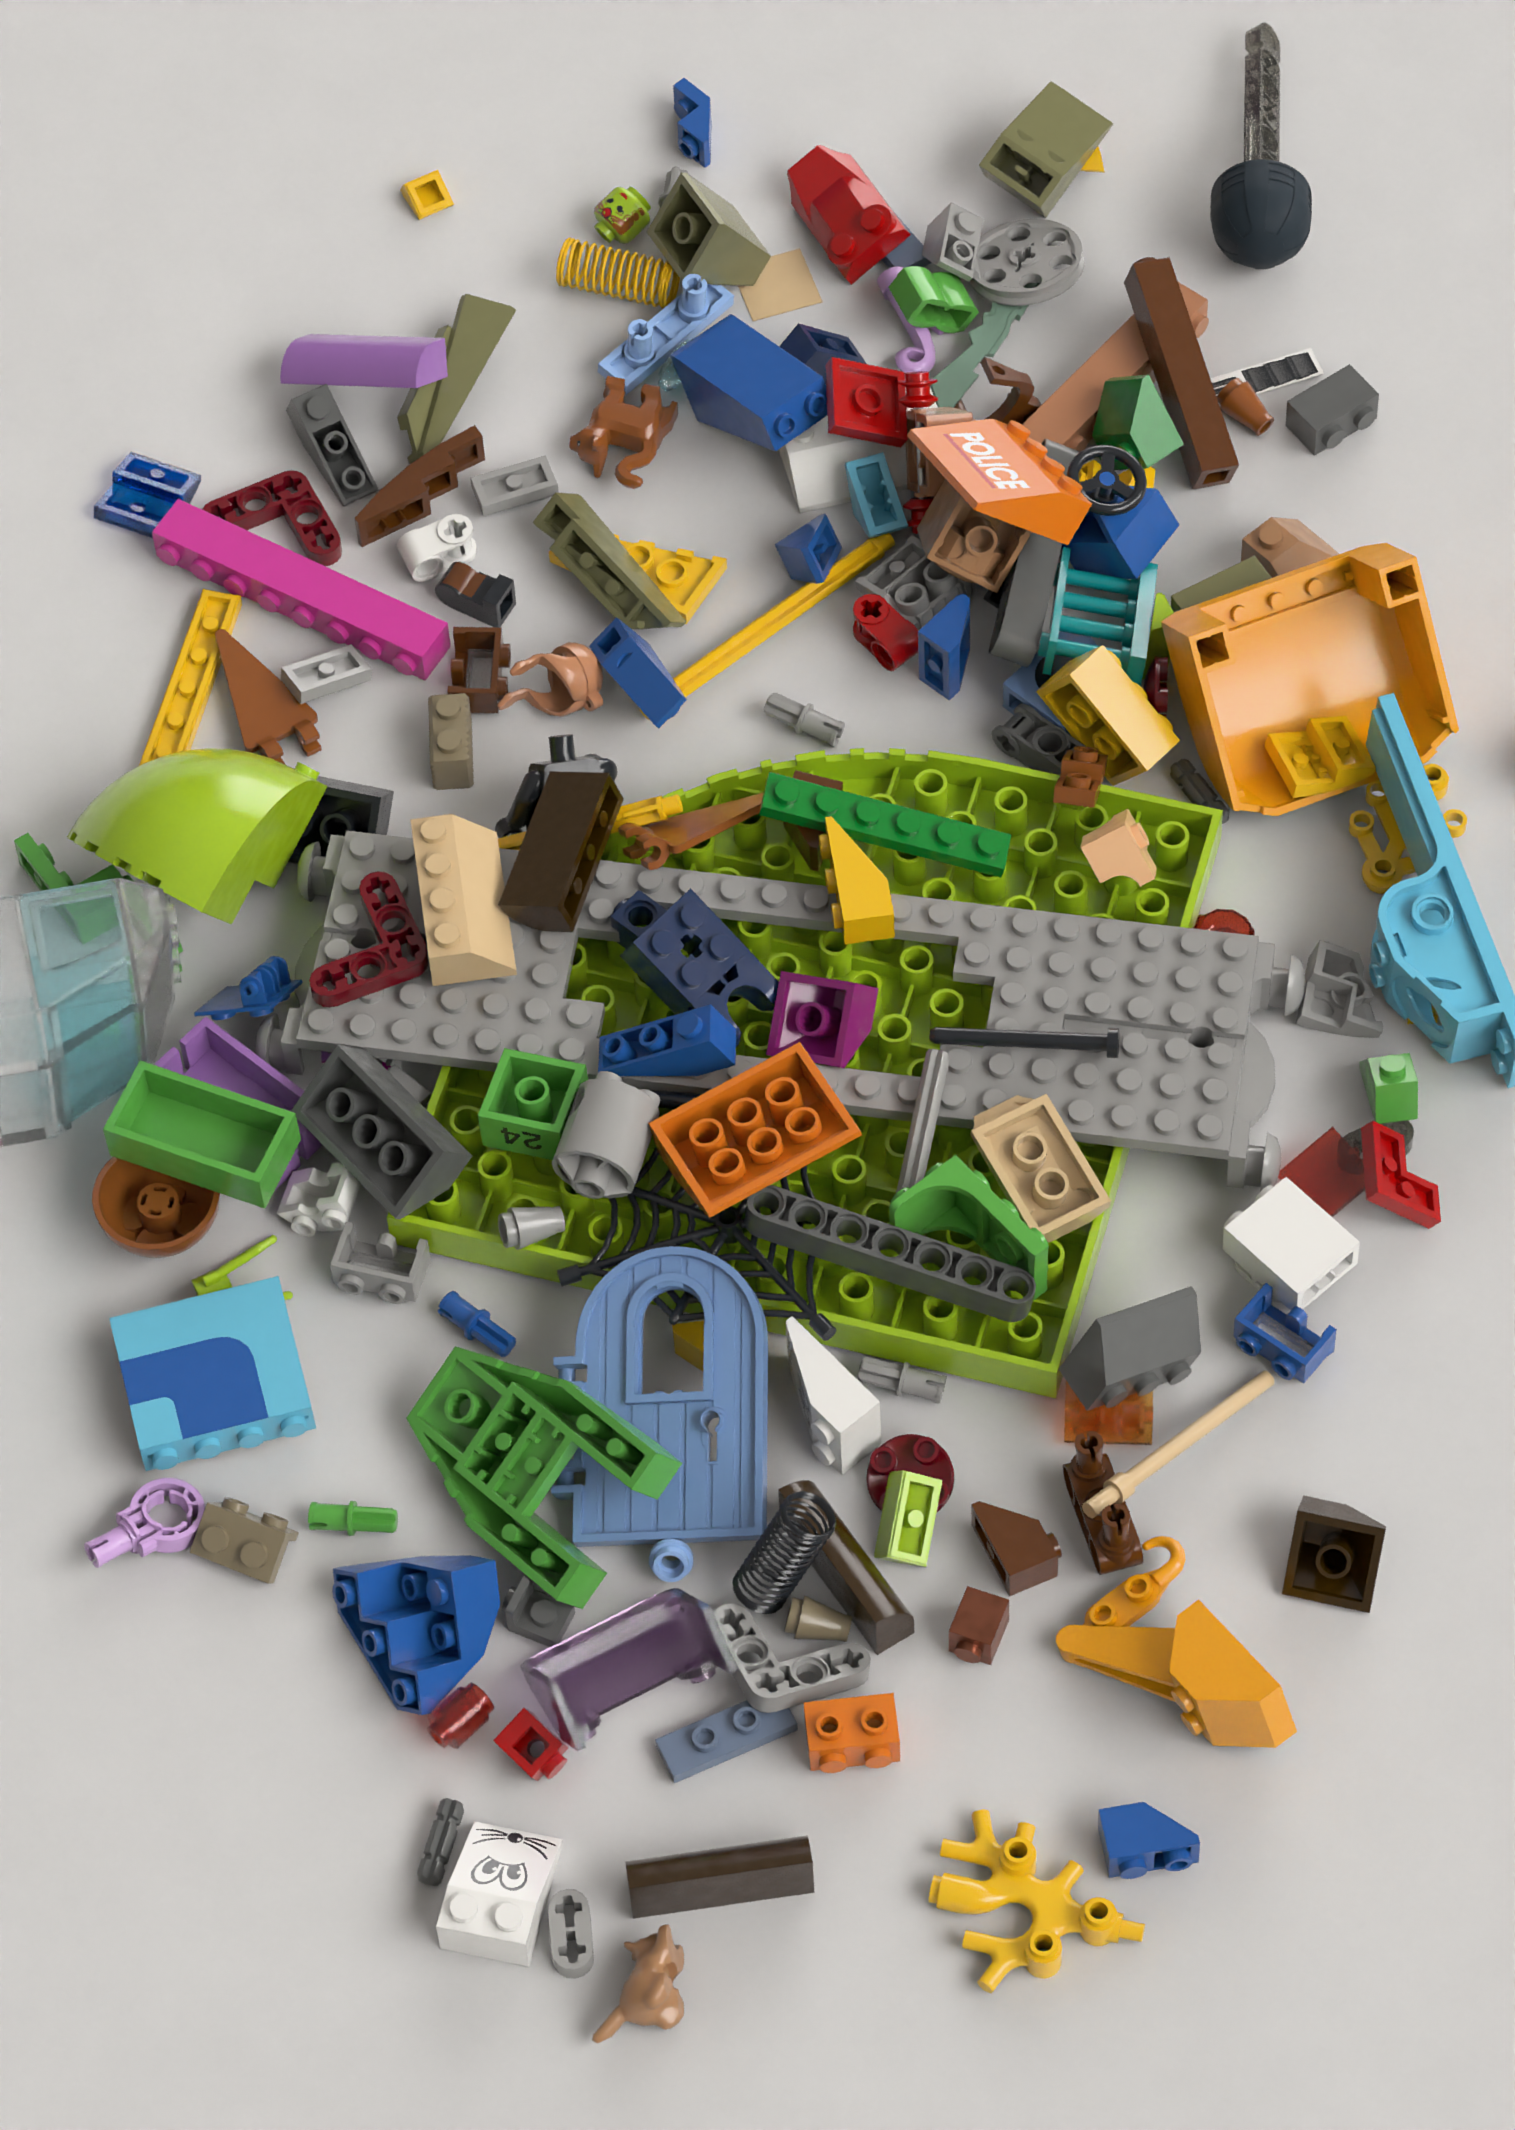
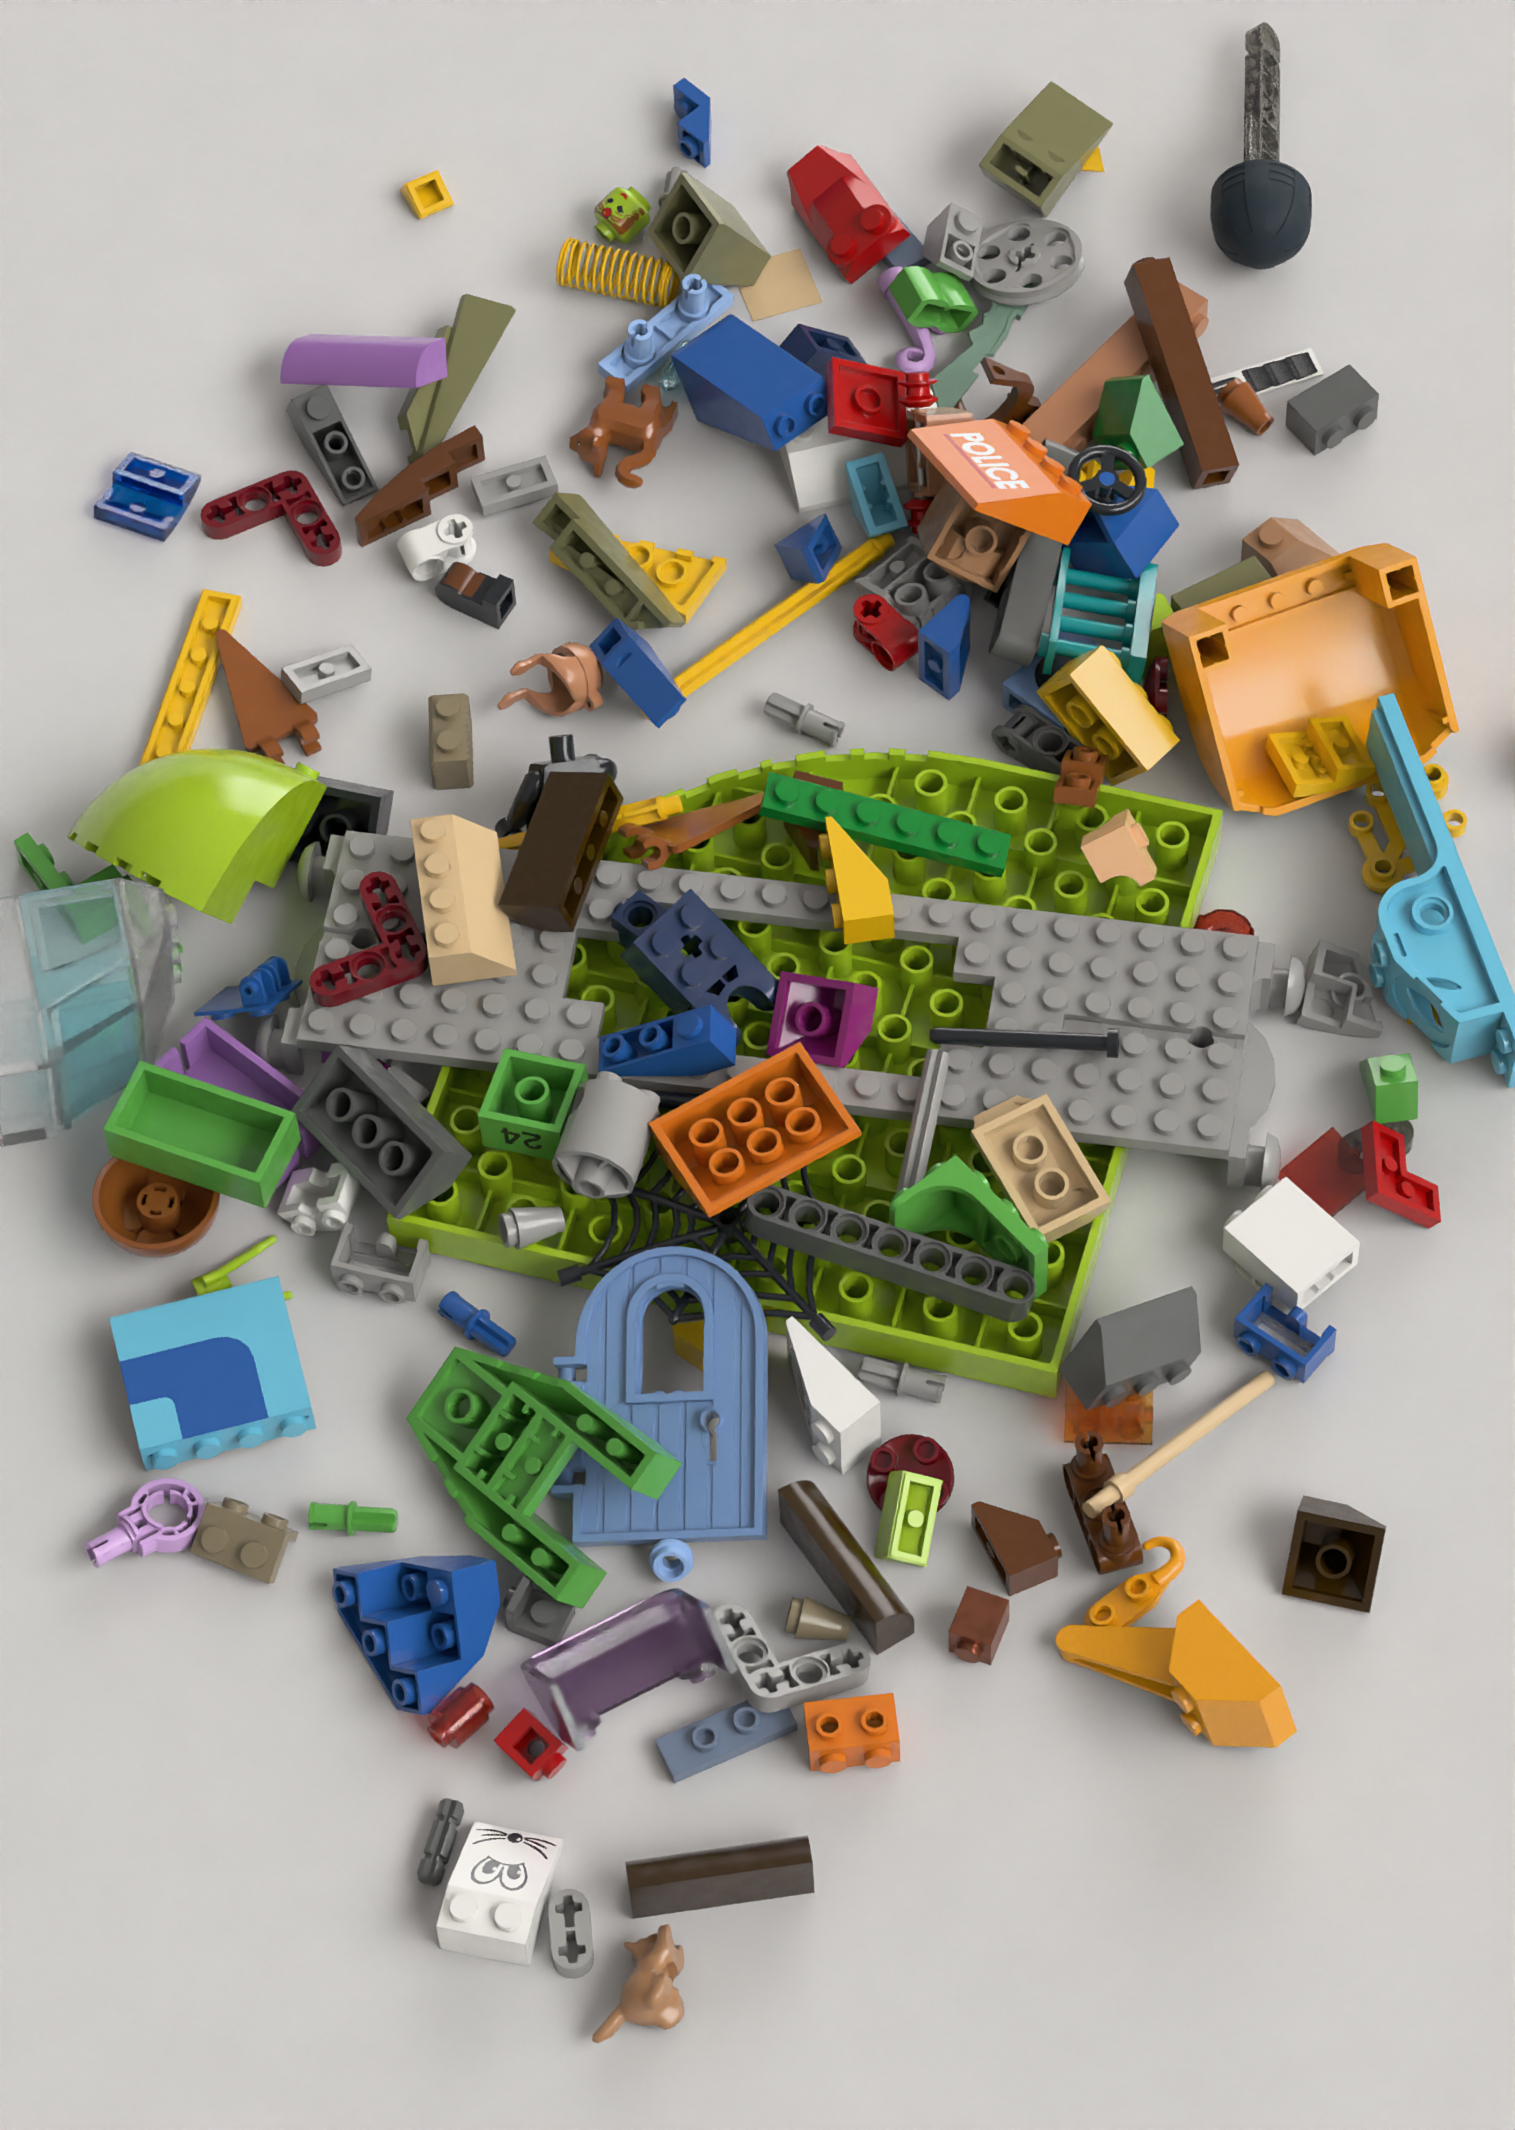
(301, 590): dark pink brick -> none
(479, 667): reddish brown window -> none
(787, 1587): black piece -> none
(1014, 1881): yellow plant -> none
(1143, 1840): blue slope -> none
(1196, 787): dark grey axle -> none

